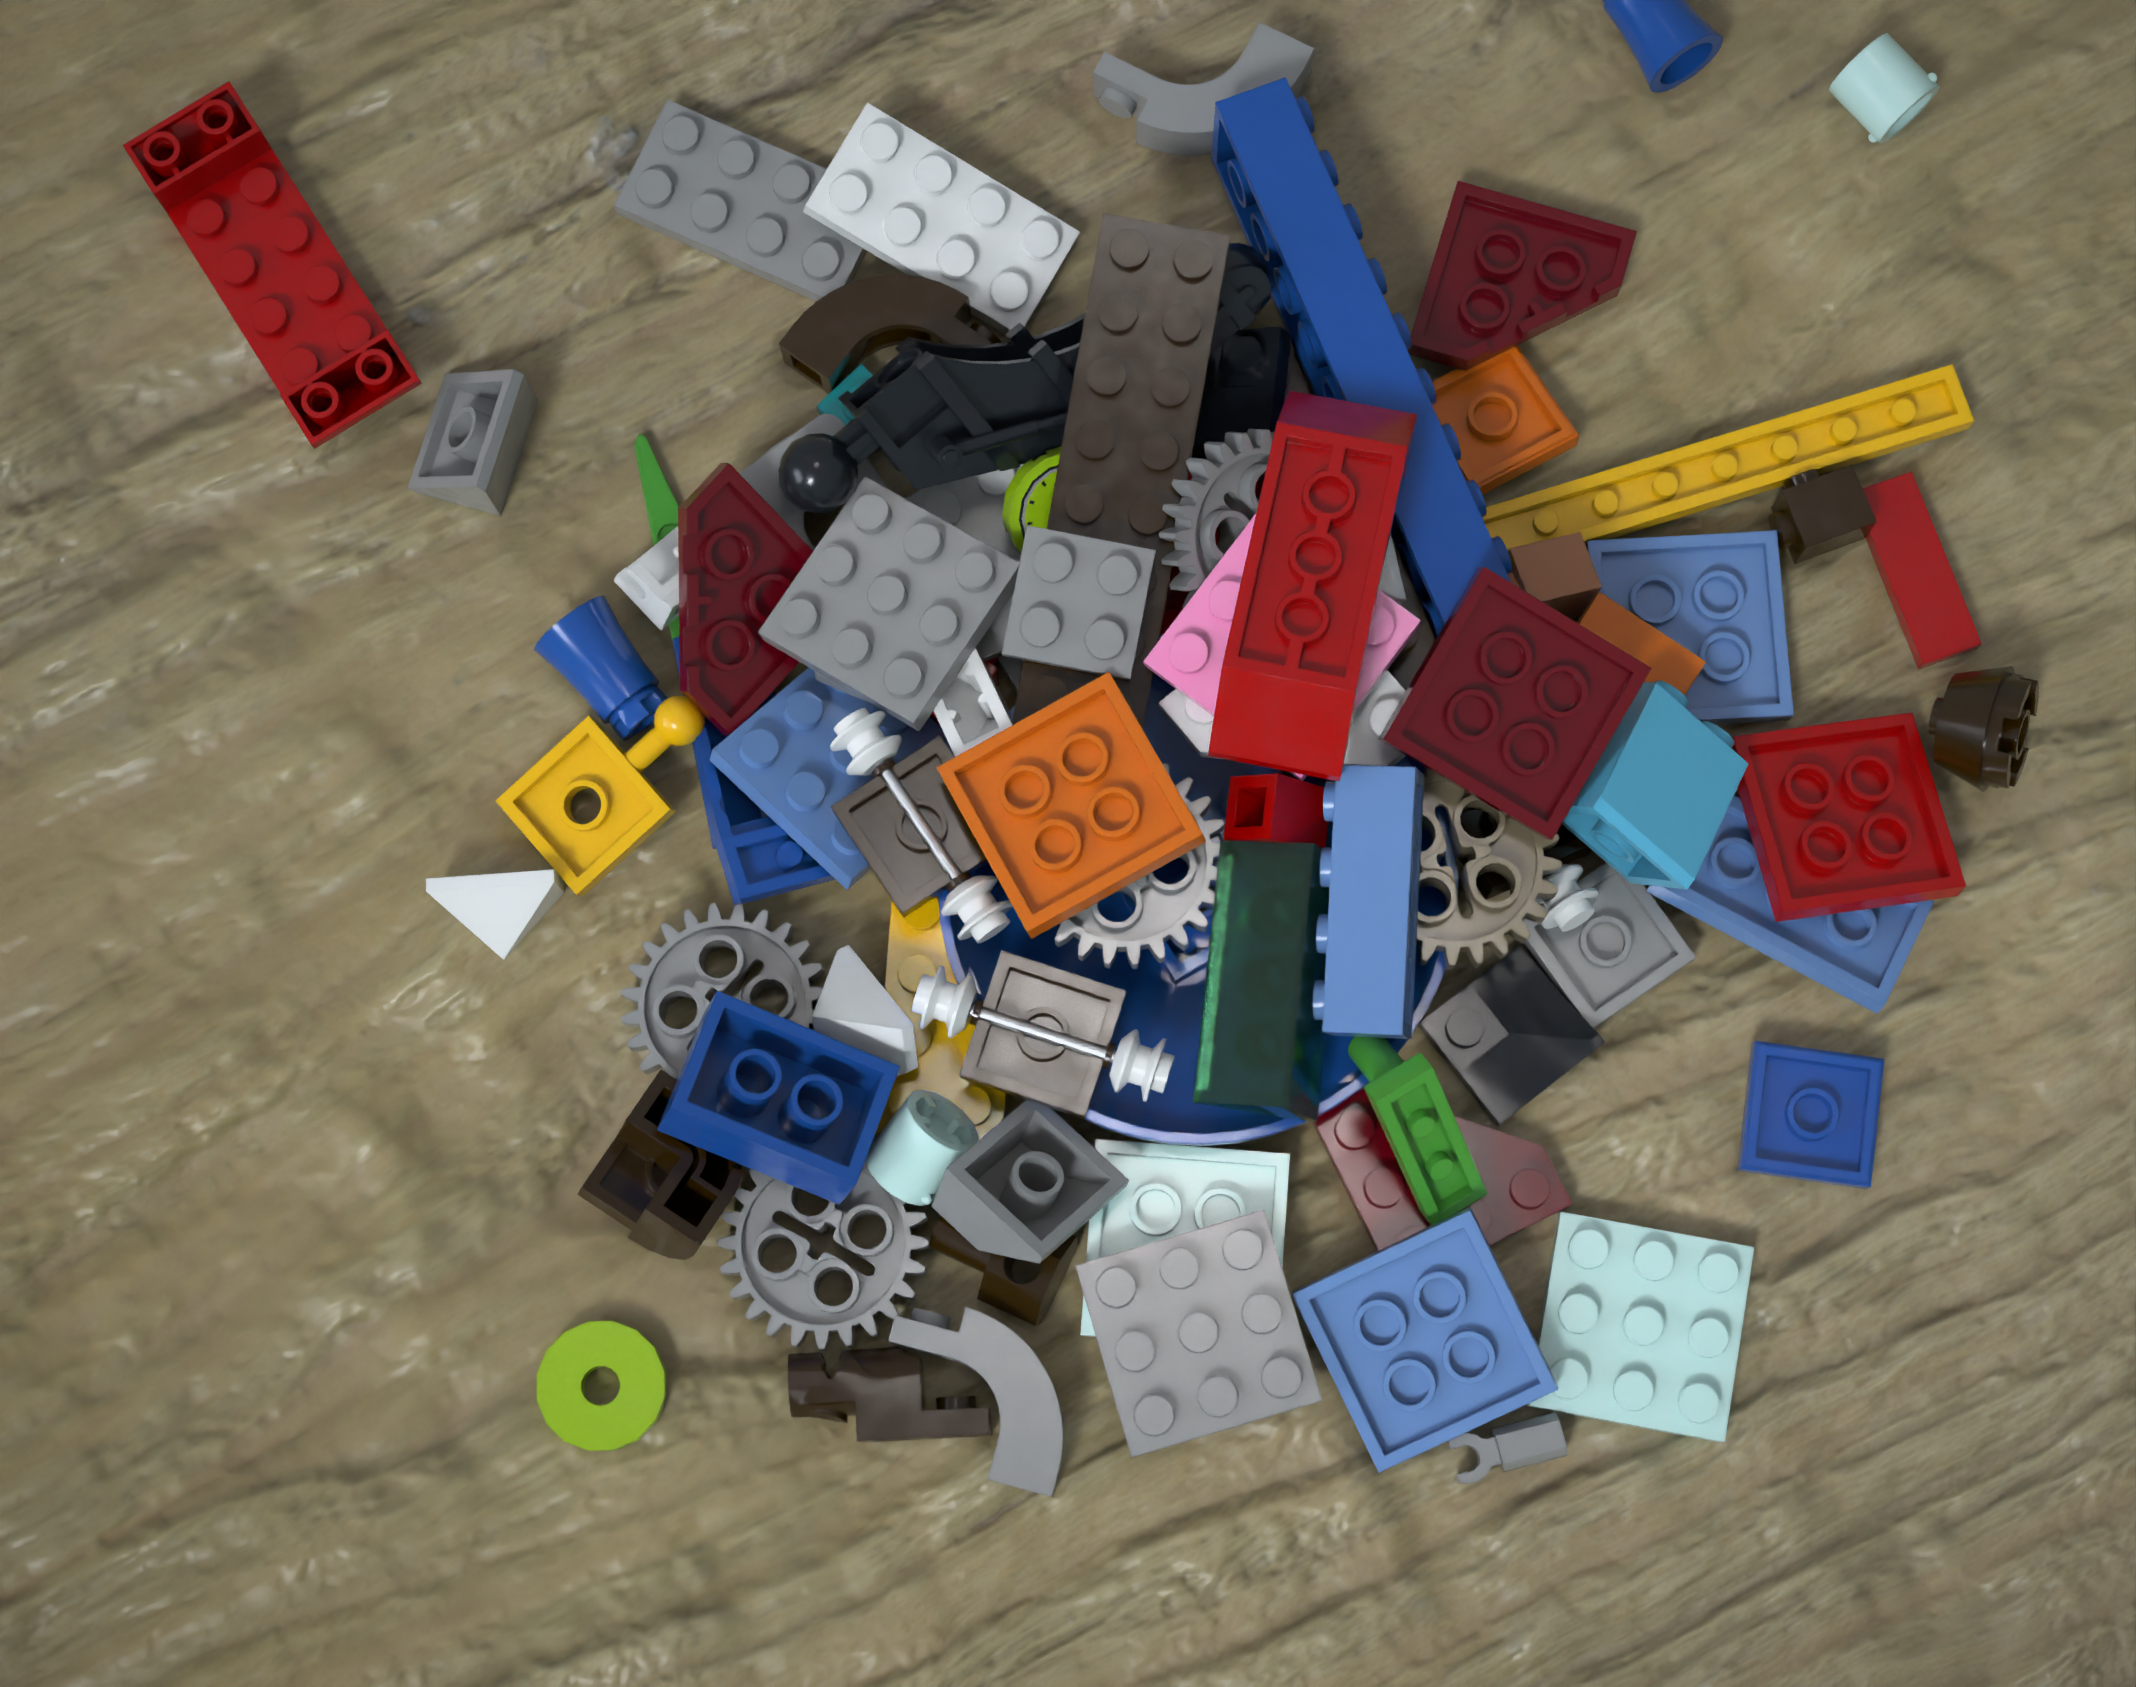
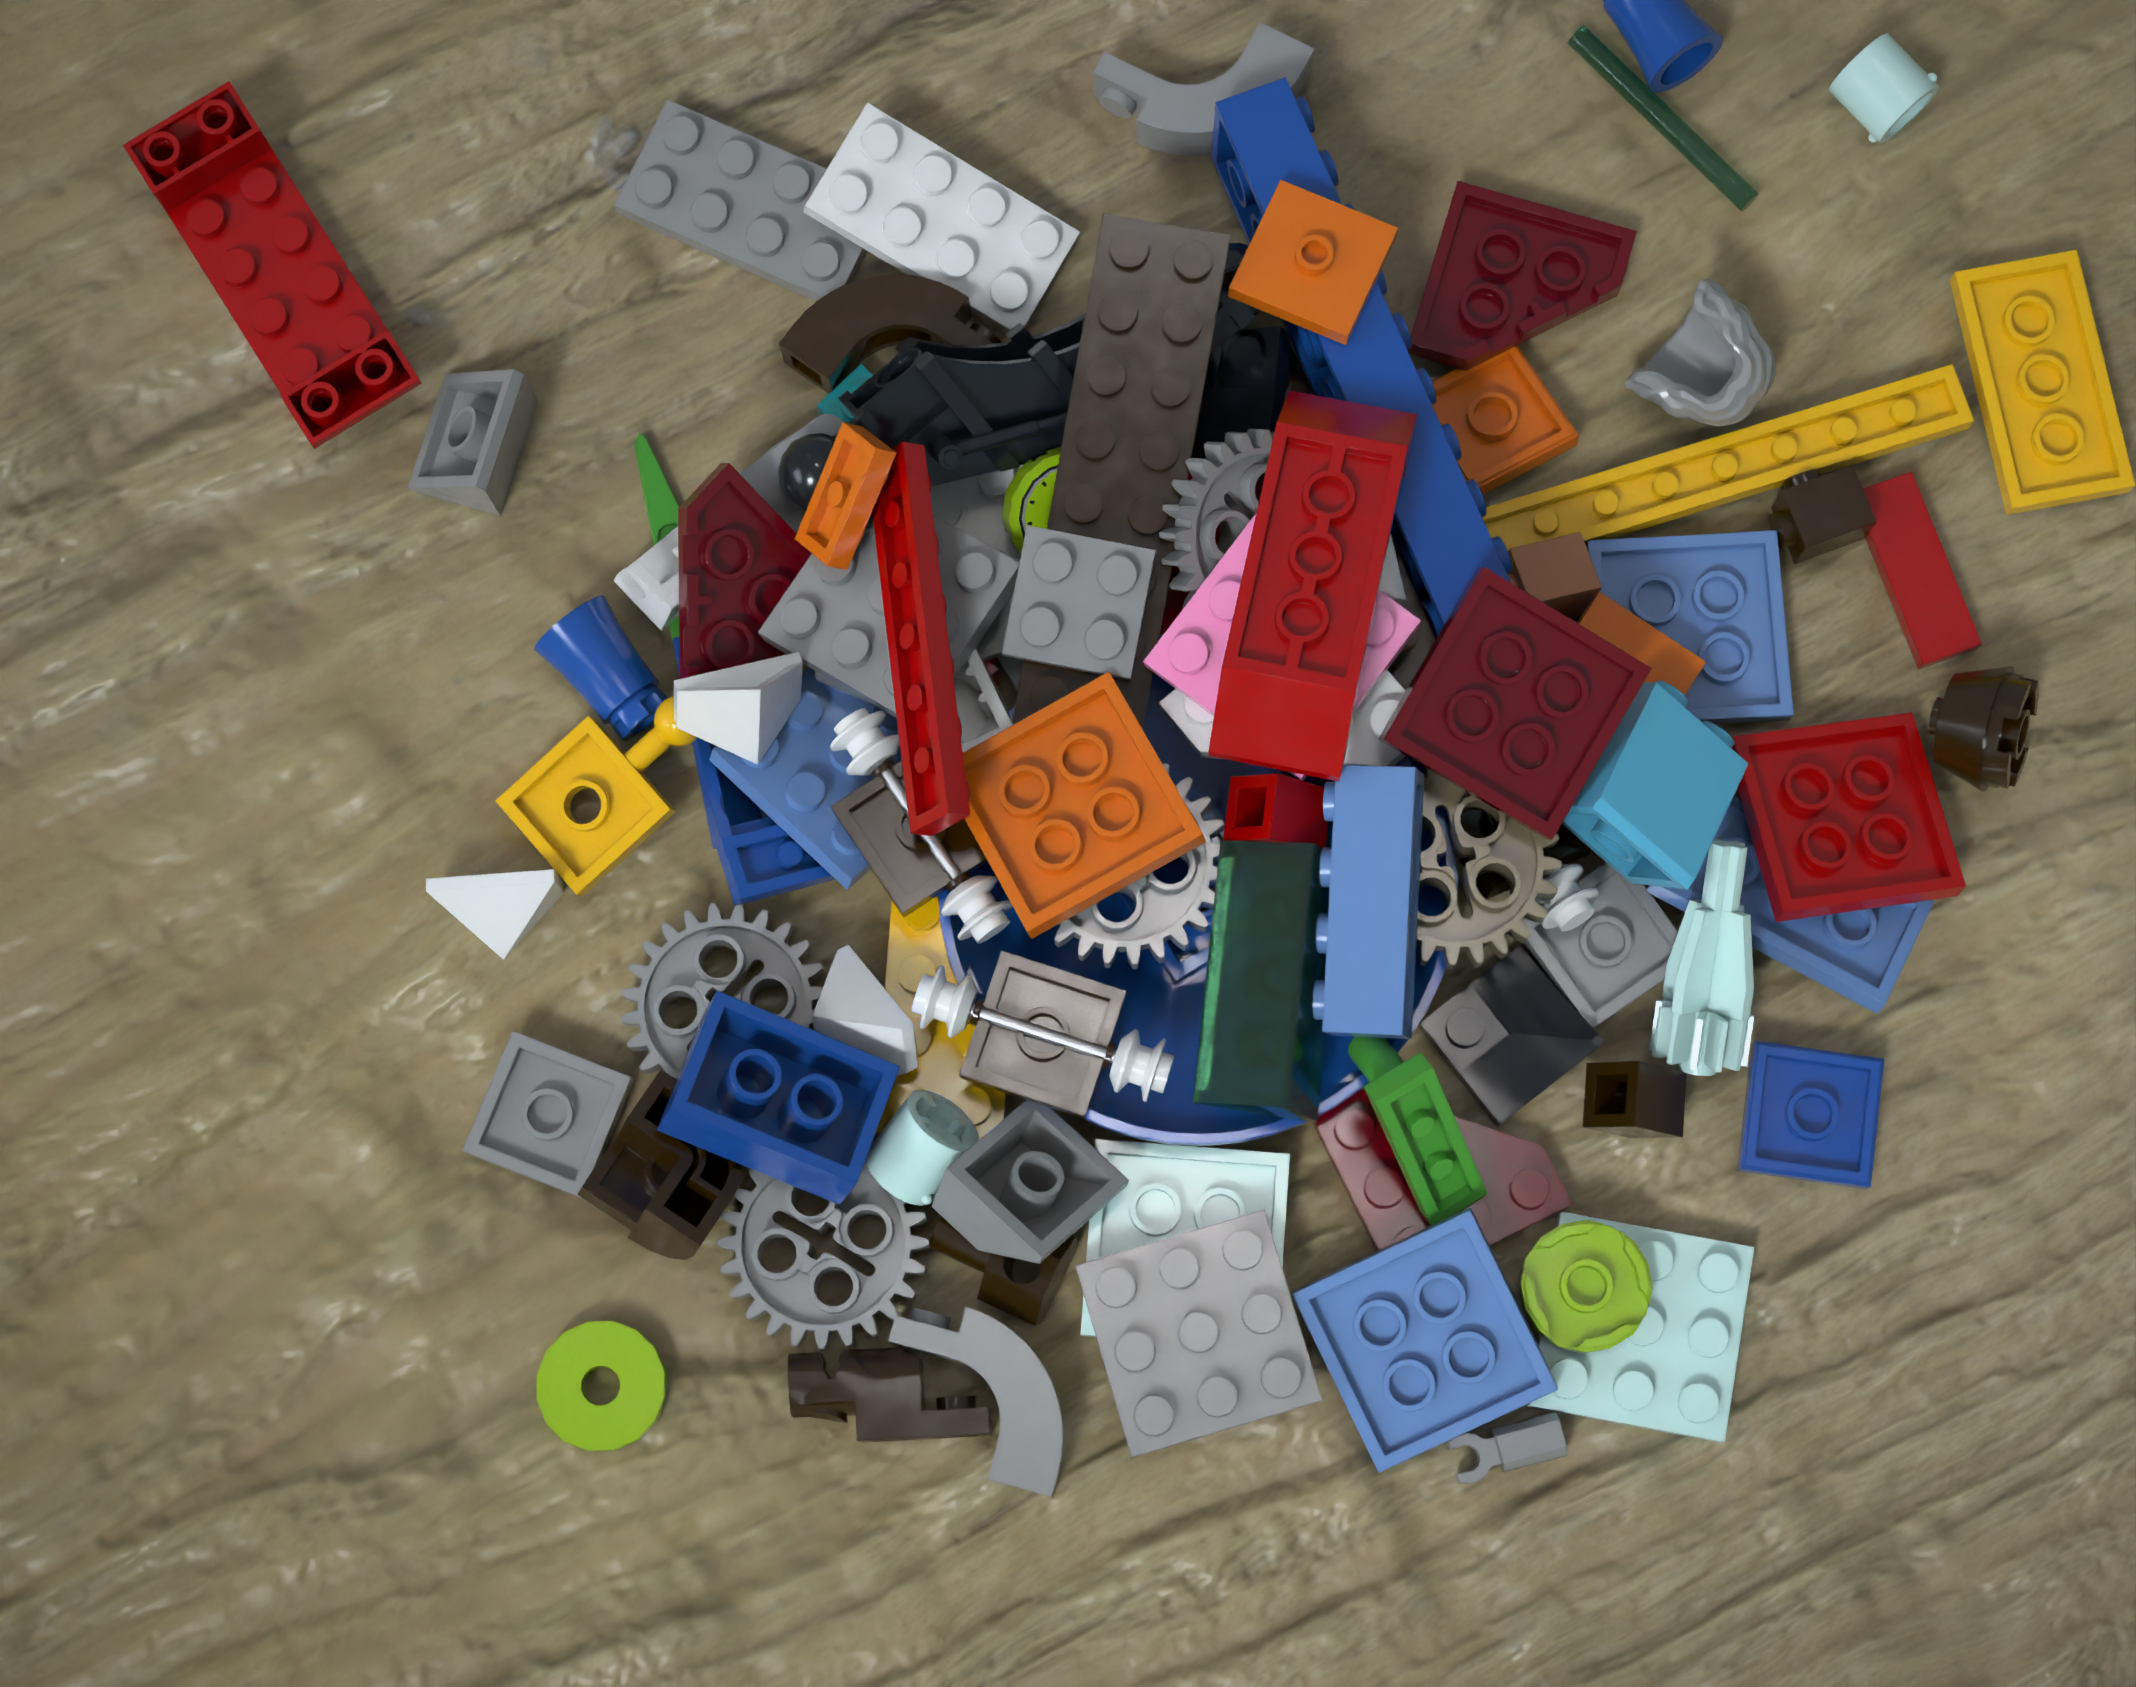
(548, 1114): none -> light grey plate
(741, 704): none -> white slope
(845, 496): none -> orange plate
(919, 646): none -> red plate
(1313, 262): none -> orange plate
(1585, 1286): none -> lime tile
(1634, 1099): none -> dark brown brick
(1663, 118): none -> clear green bar
(1709, 975): none -> light aqua piece
(1712, 365): none -> light grey hair
(2041, 382): none -> yellow plate

